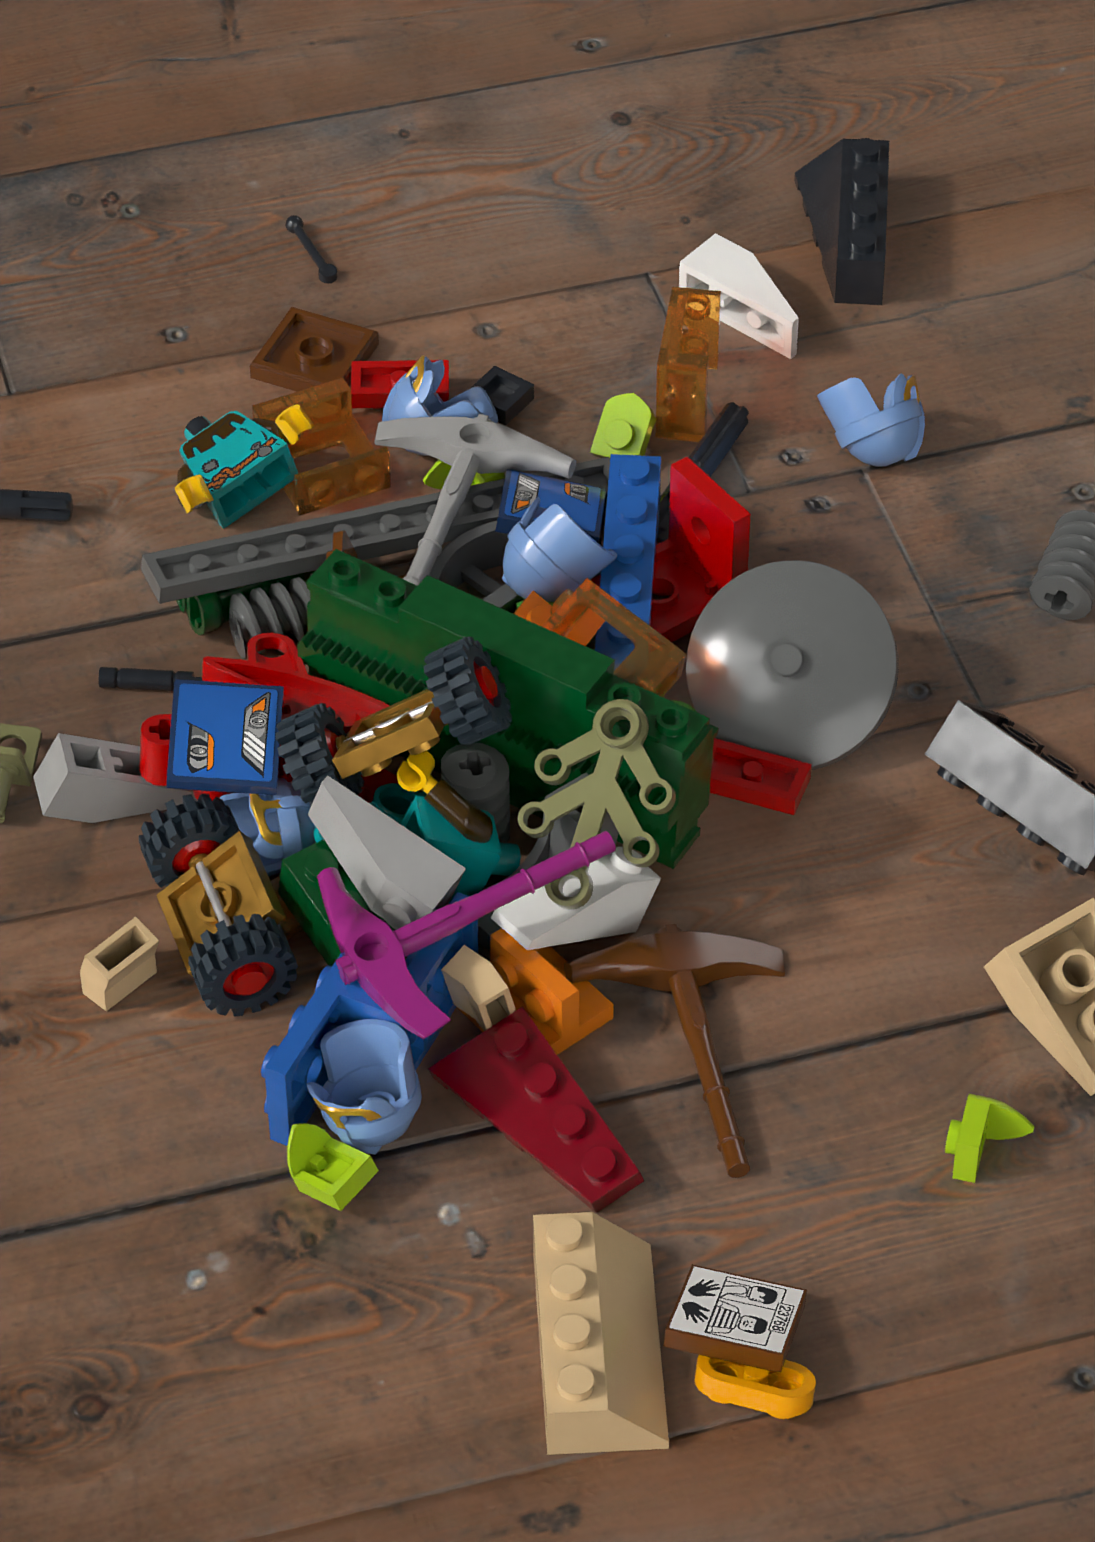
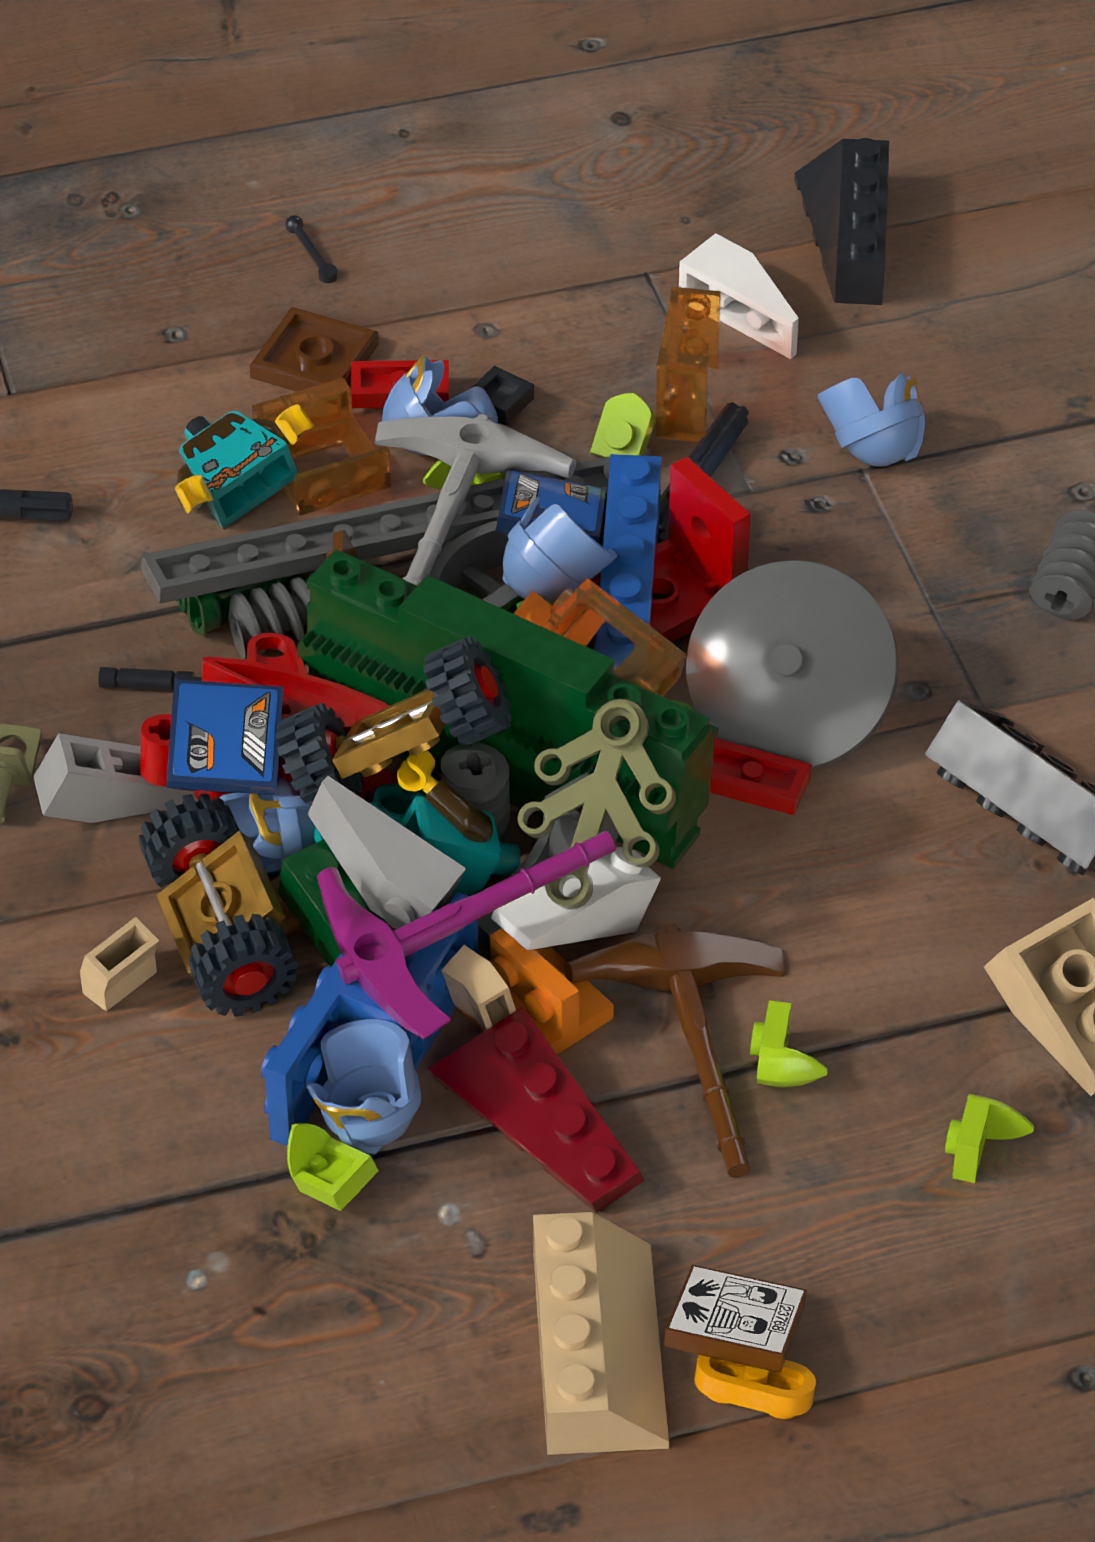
(777, 1063): none -> lime plate

